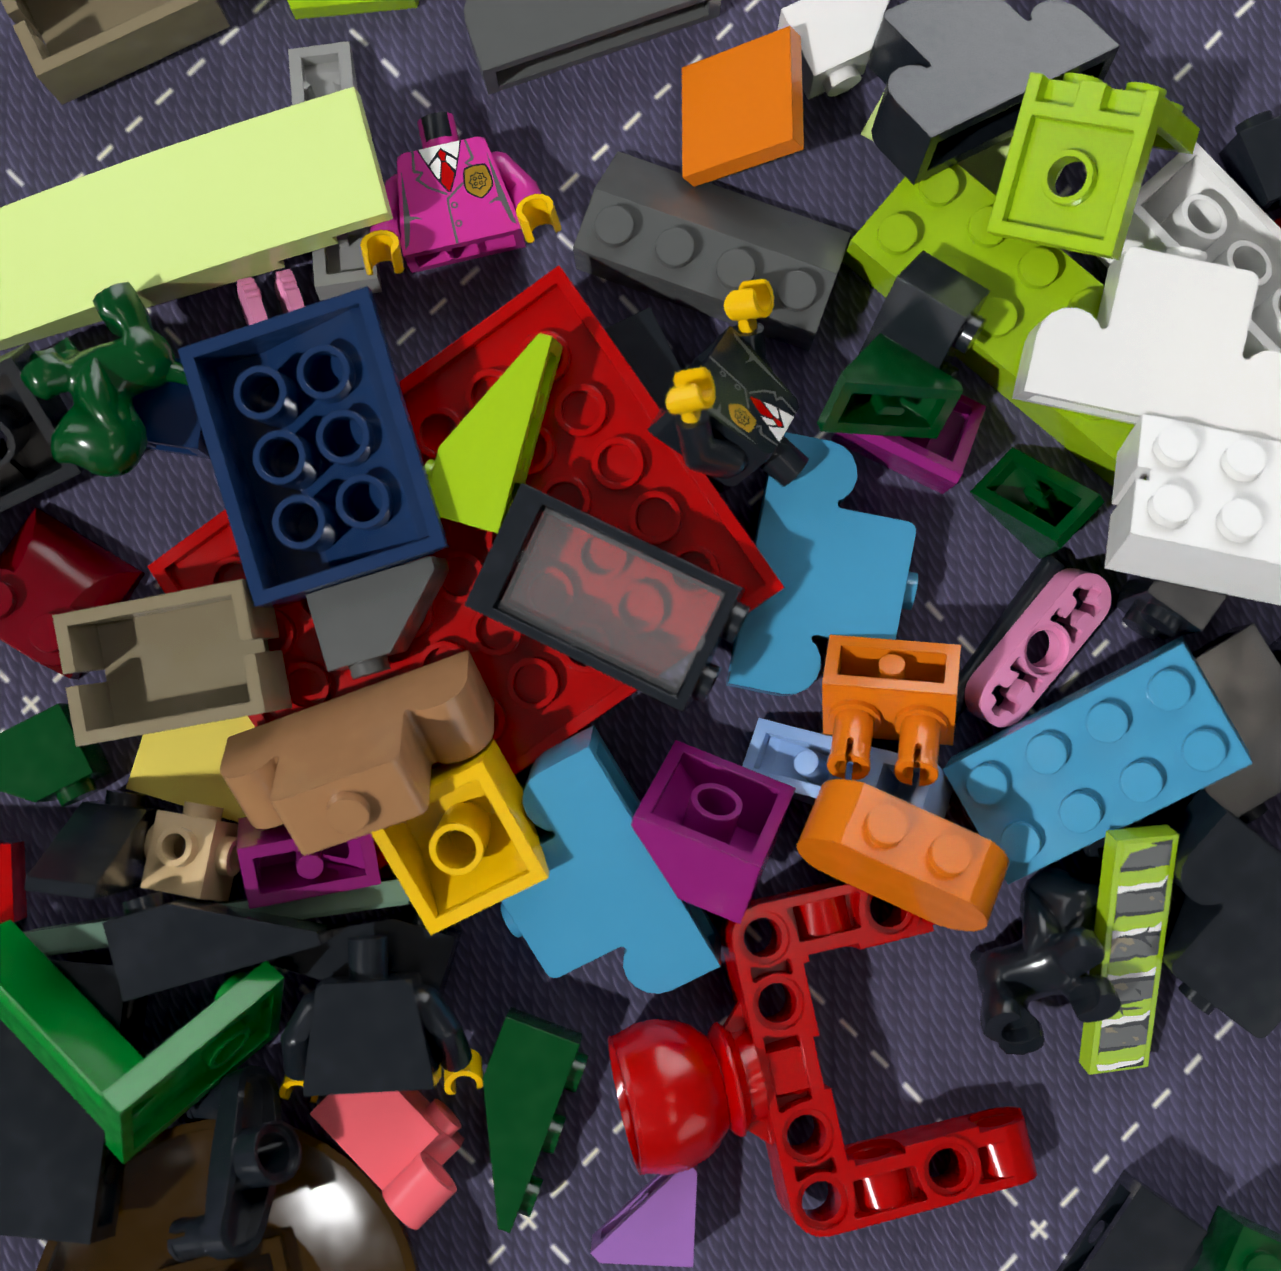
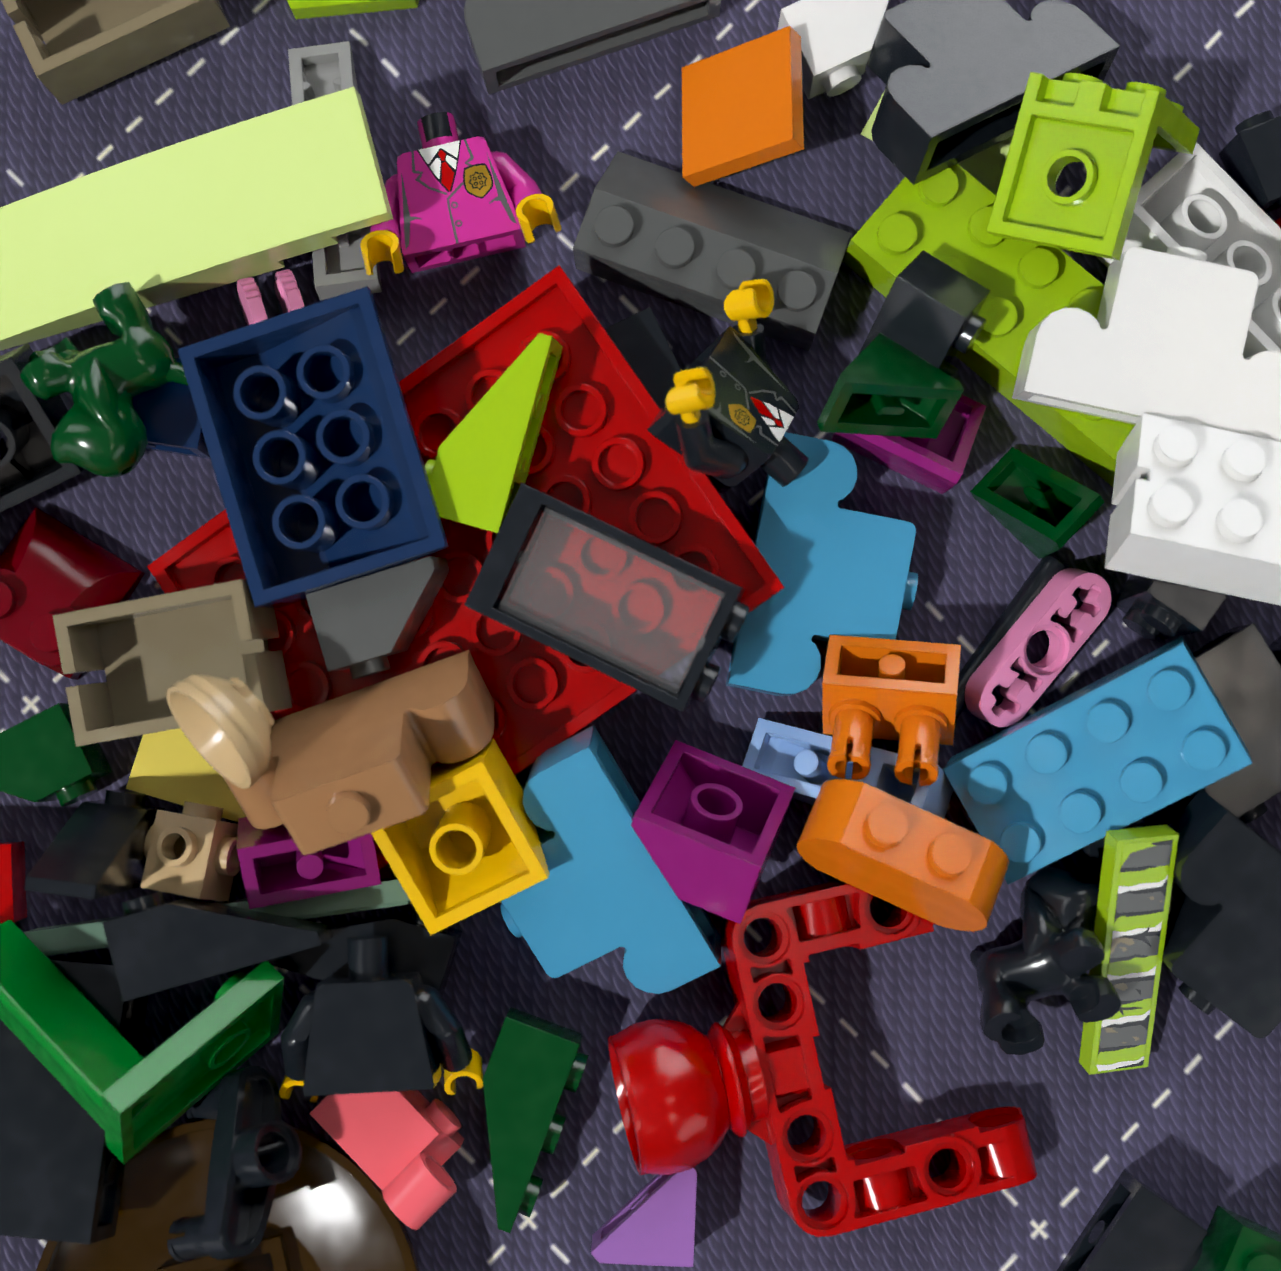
(224, 725): none -> tan piece

